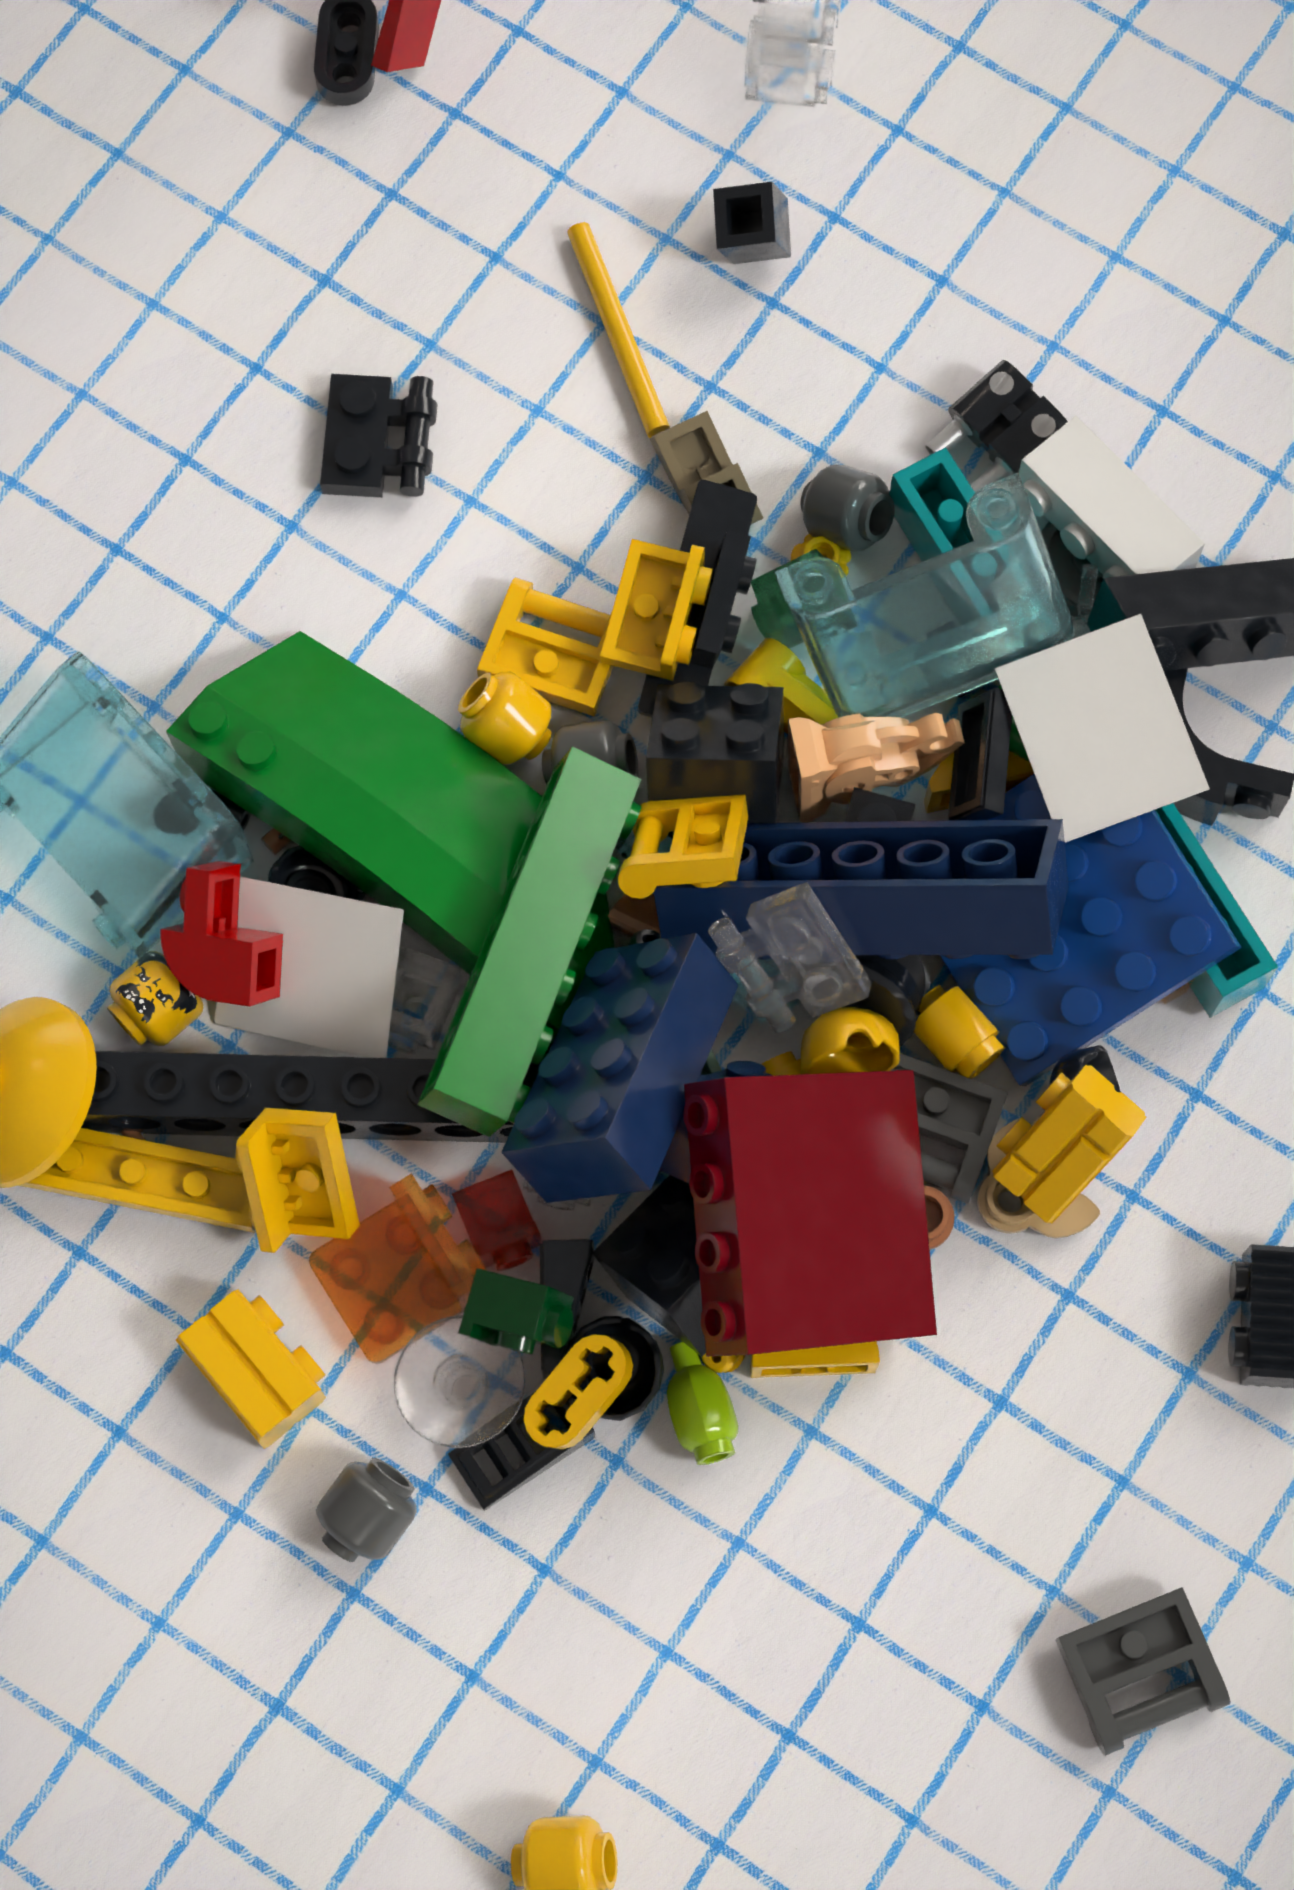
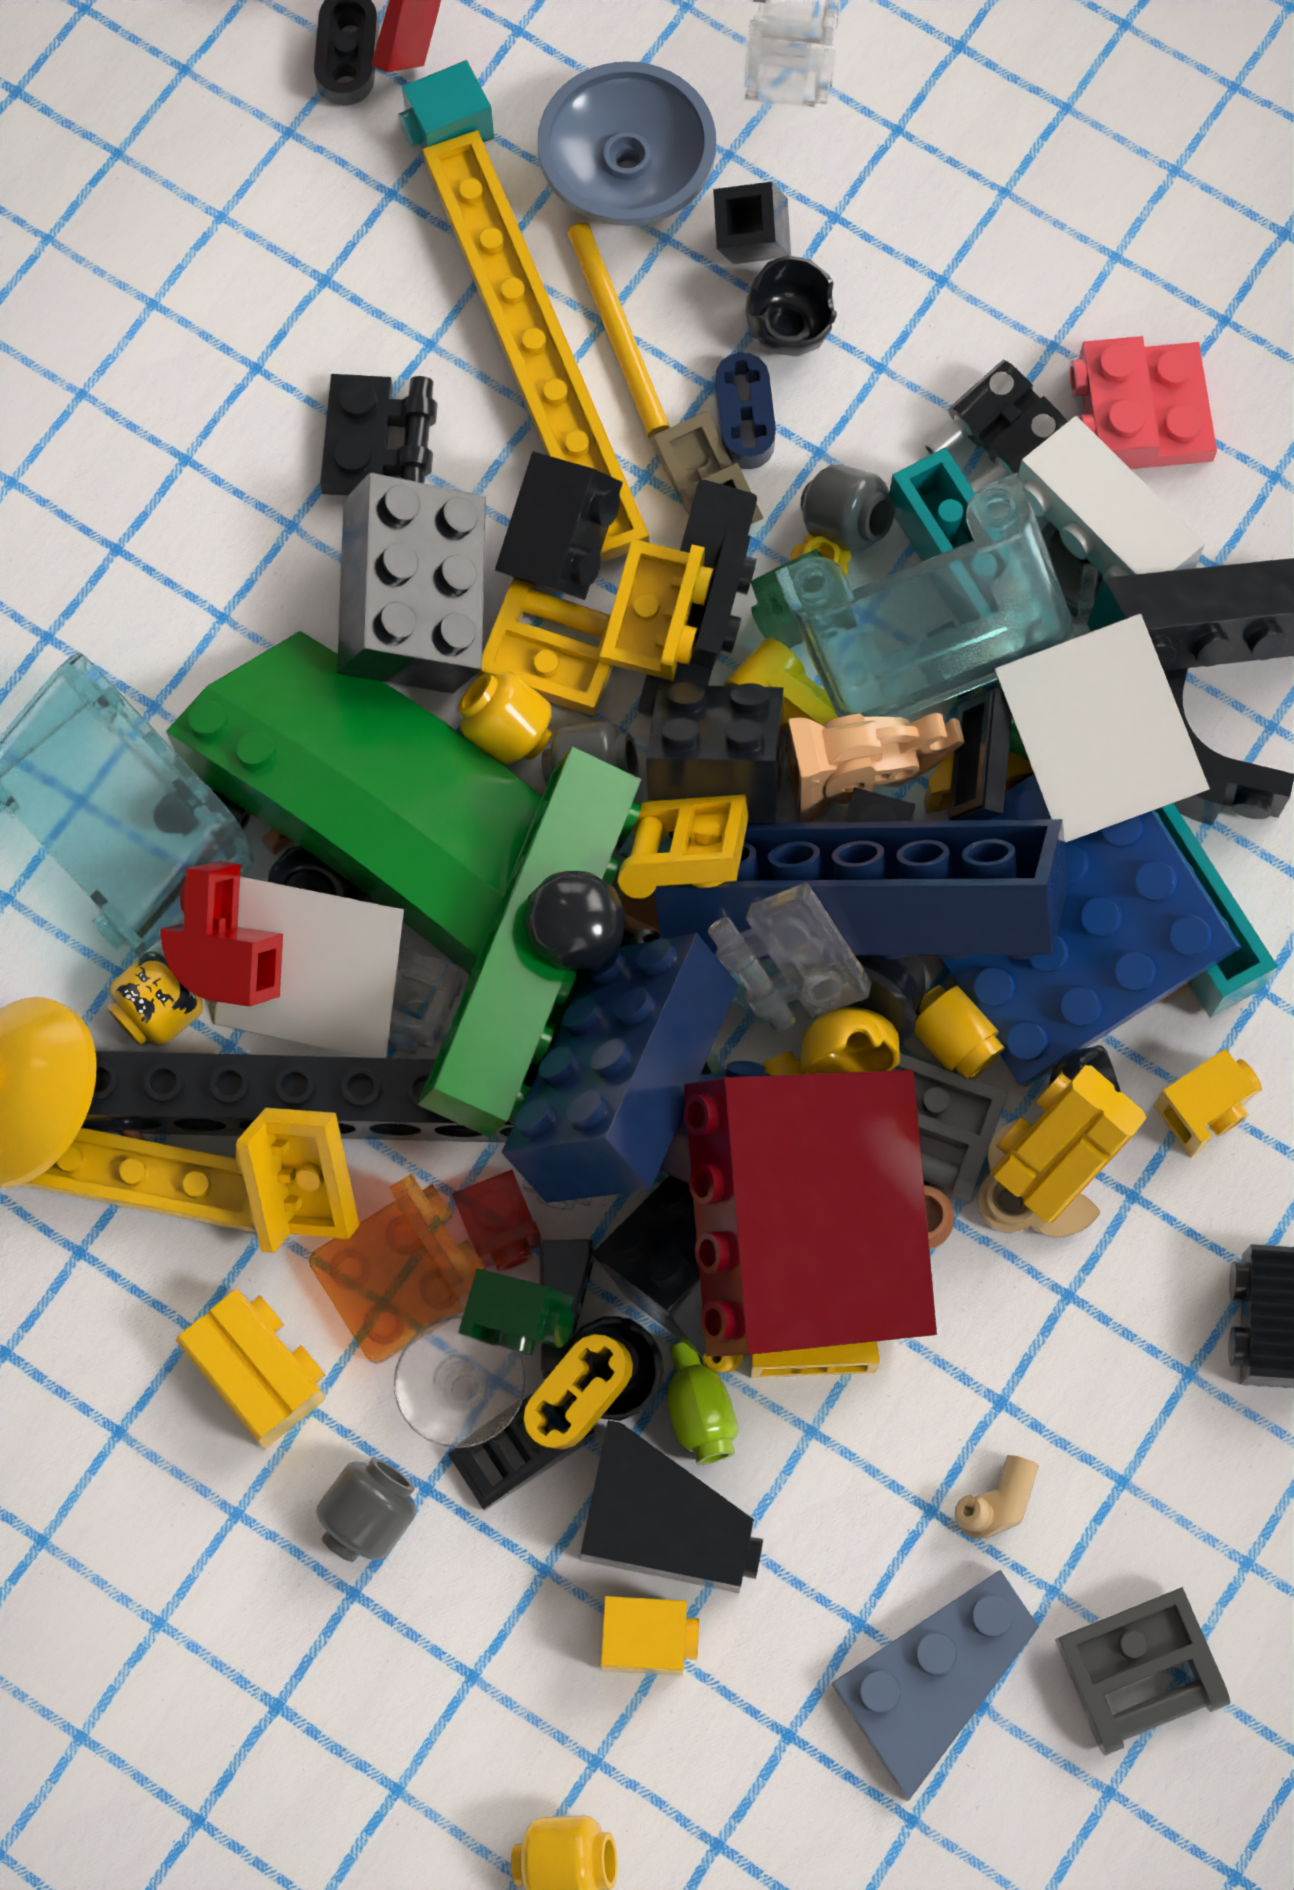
(411, 584): none -> brick
(445, 107): none -> teal brick
(526, 321): none -> yellow plate
(559, 525): none -> black brick
(575, 920): none -> black hair
(621, 116): none -> sand blue dish
(647, 1636): none -> yellow brick
(664, 1520): none -> black slope
(758, 409): none -> dark blue beam
(791, 306): none -> black hair
(935, 1677): none -> sand blue wing
(1000, 1507): none -> tan arm
(1146, 401): none -> coral plate
(1208, 1099): none -> yellow brick

